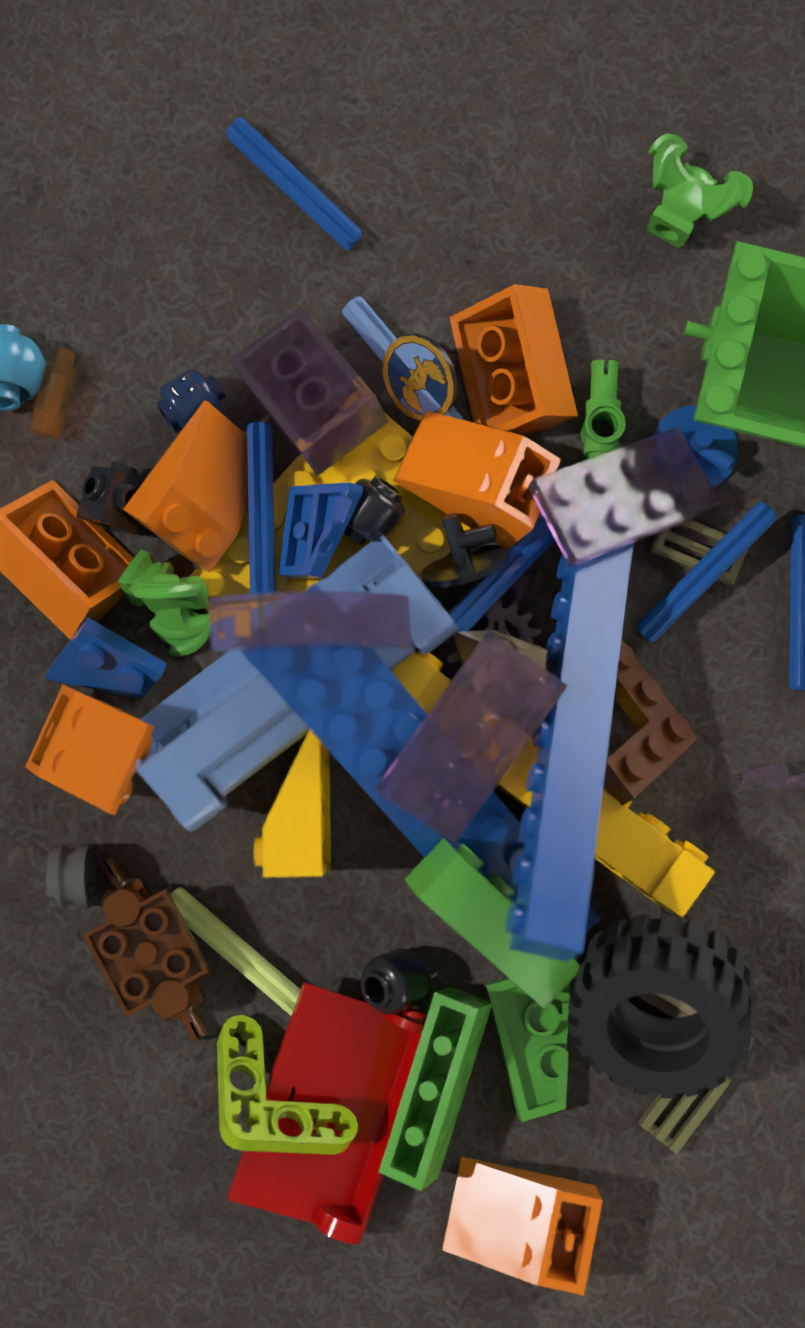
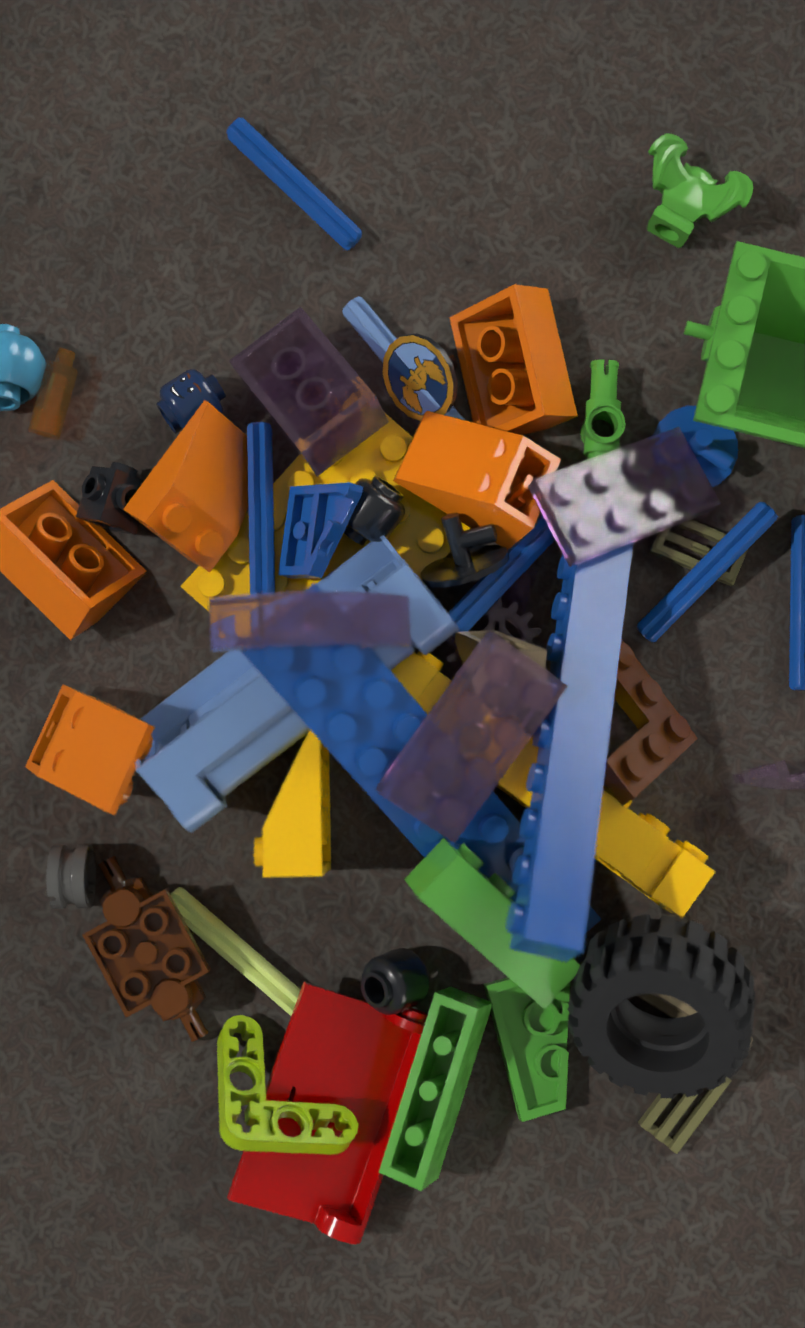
(105, 663): blue wing -> none
(170, 600): bright green animal -> none
(524, 1224): slope -> none

